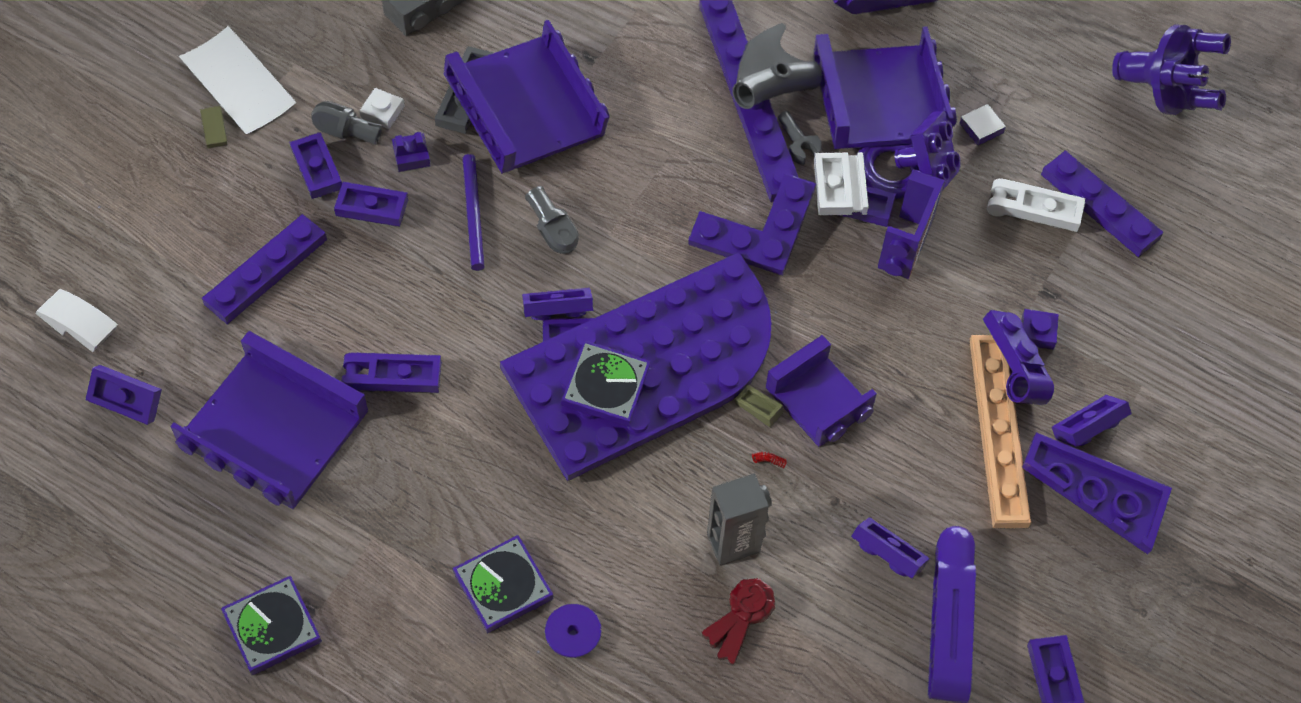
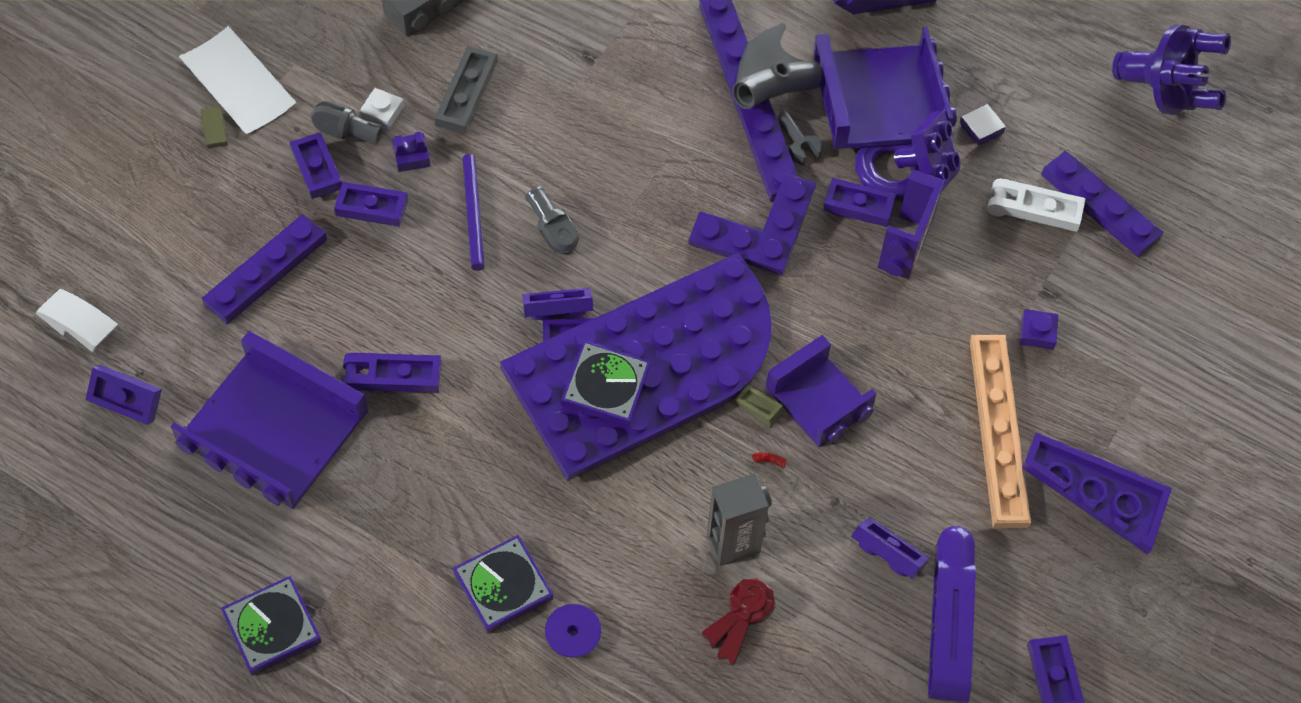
(528, 100): dark purple panel -> none
(840, 183): white plate -> none
(1029, 379): dark purple plate -> none
(1091, 420): dark purple plate -> none

